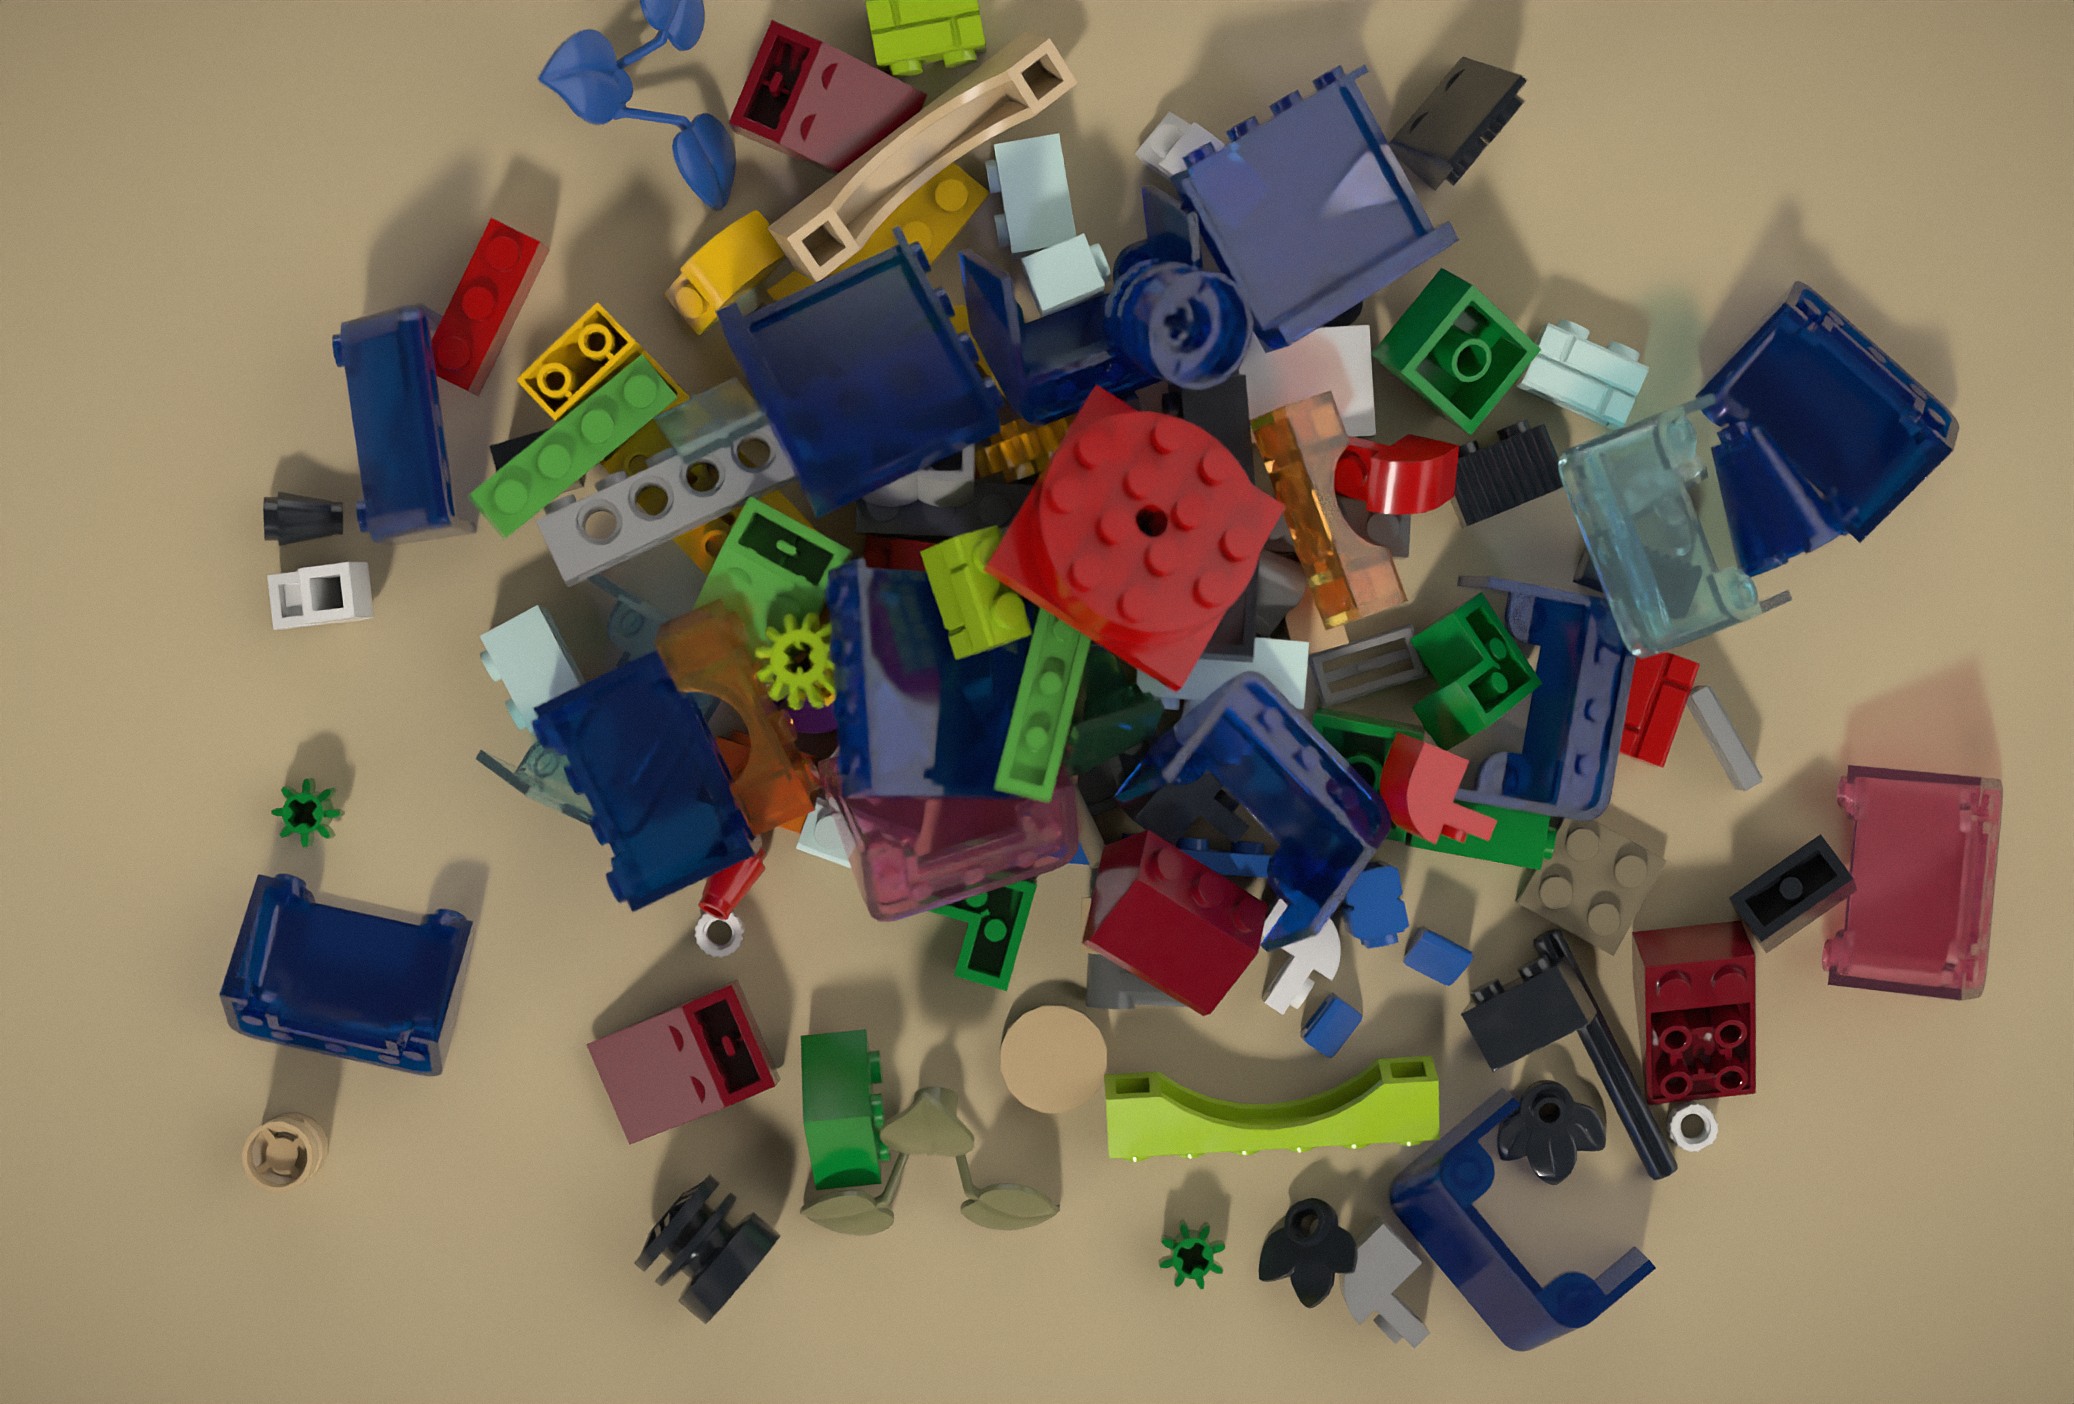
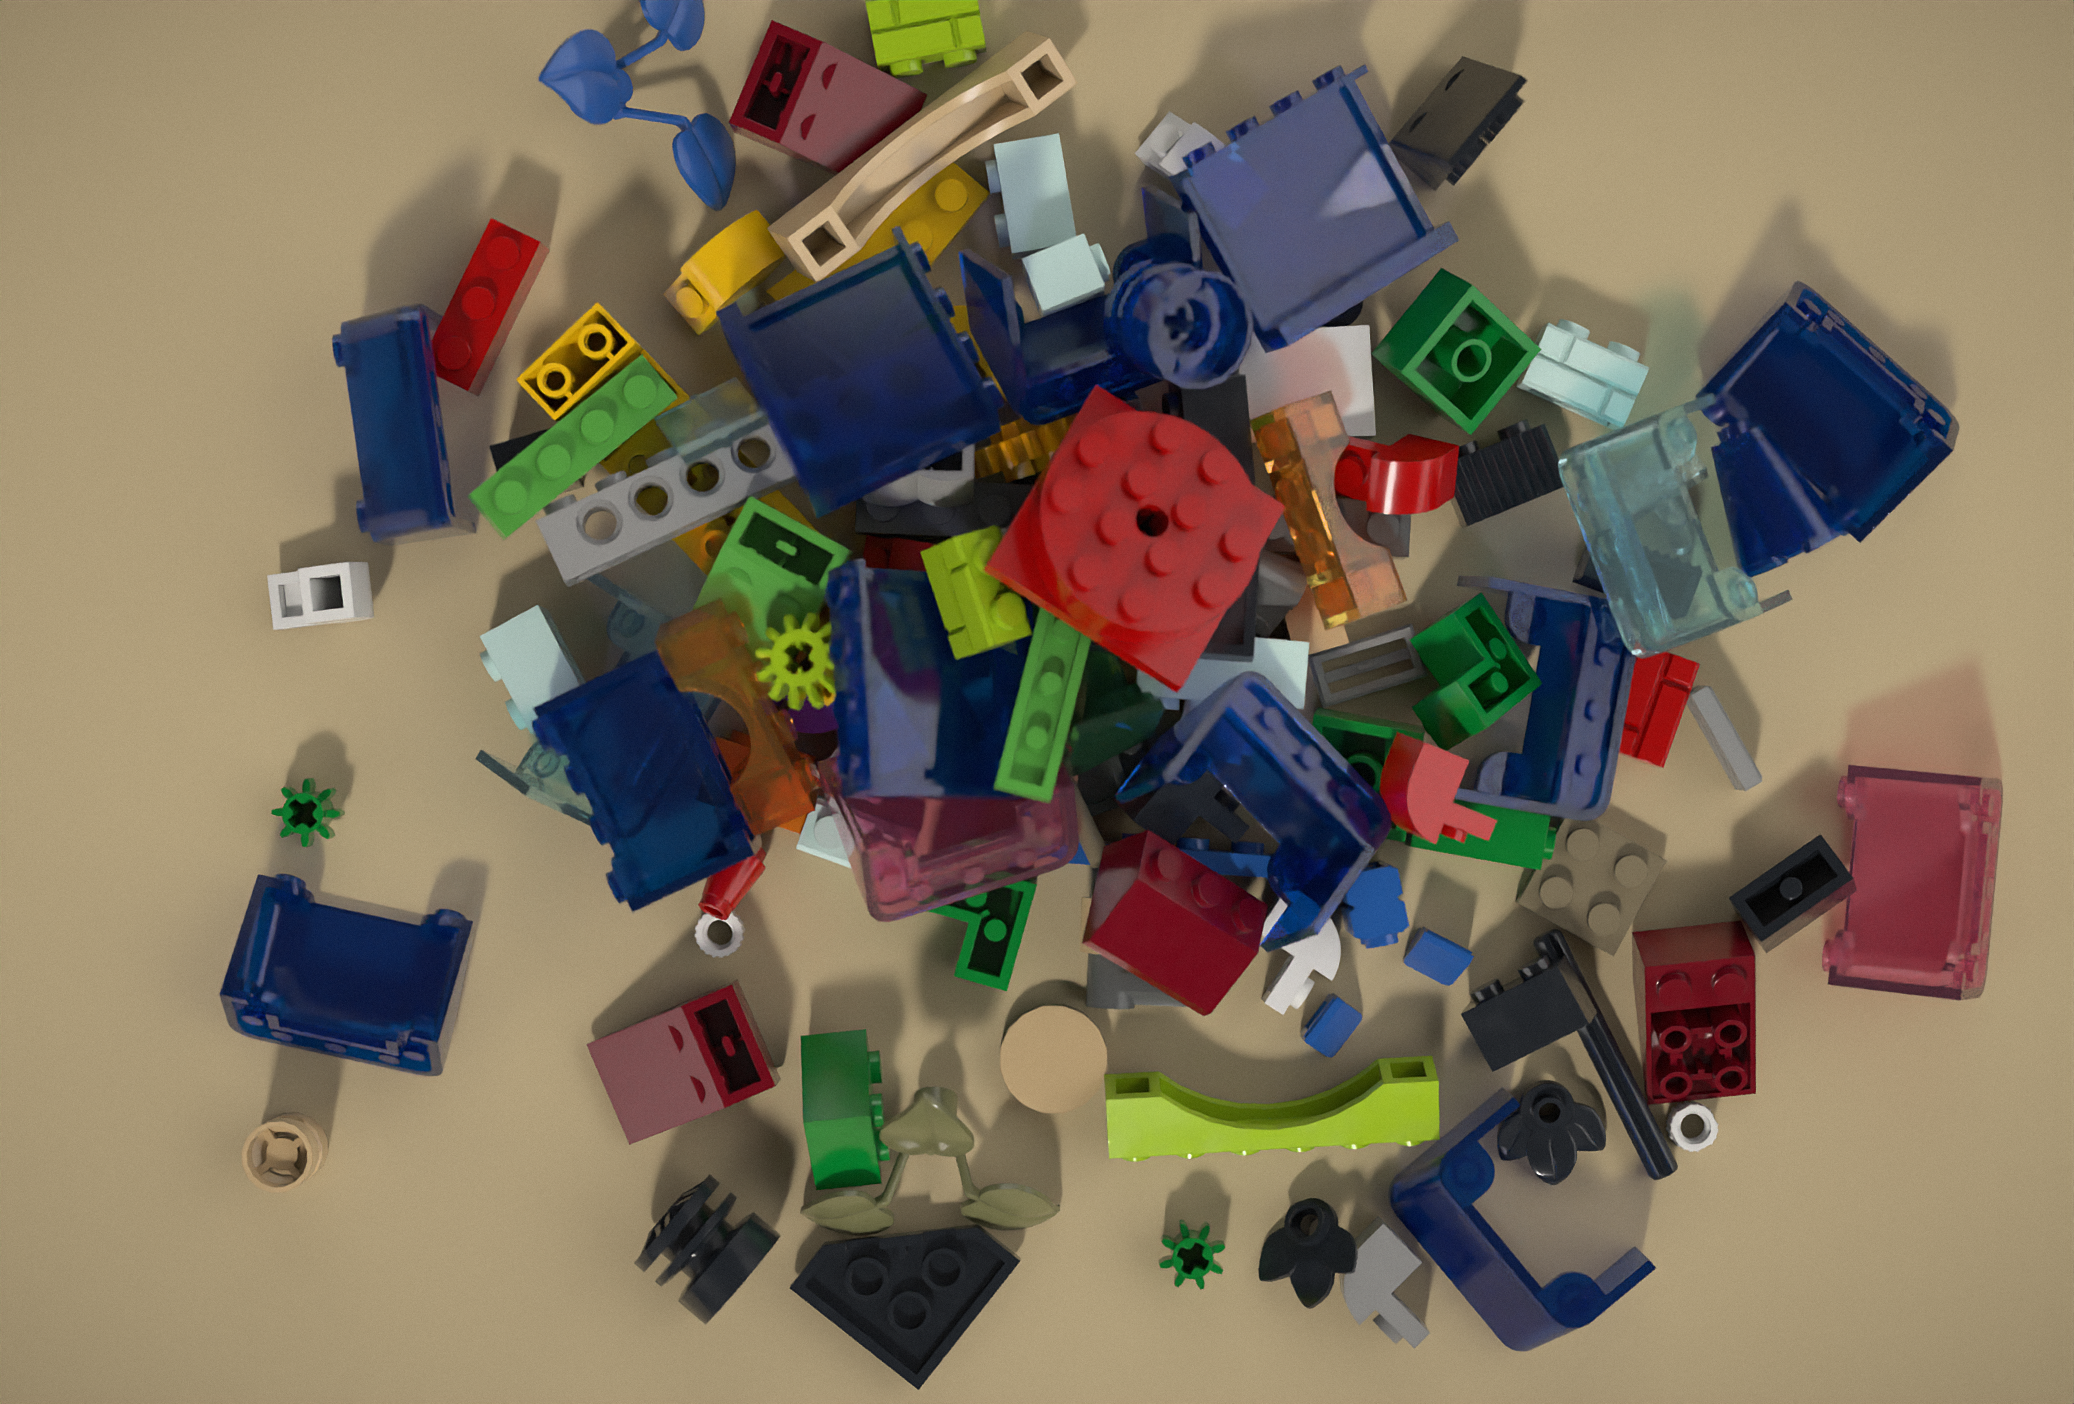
(300, 518): black cone -> none
(907, 1291): none -> black plate

